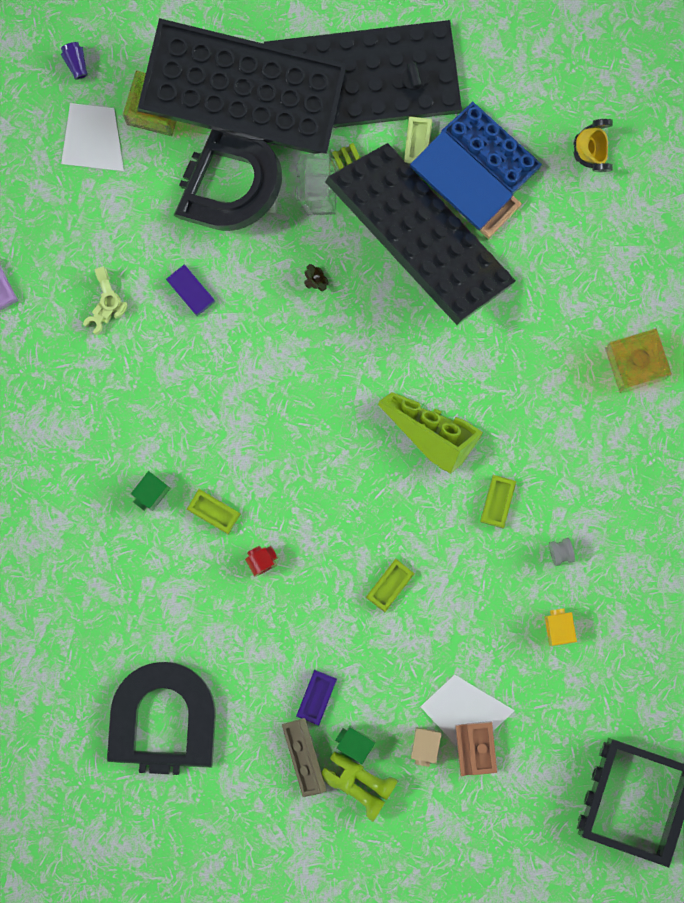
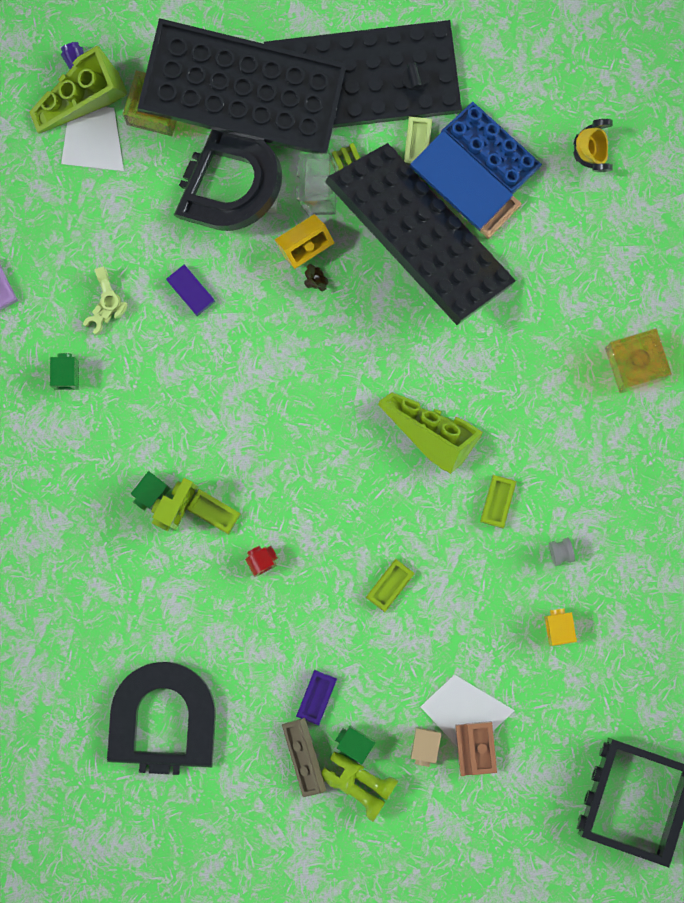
(64, 372): none -> green brick
(84, 89): none -> lime wedge
(169, 511): none -> lime plate
(304, 241): none -> yellow brick

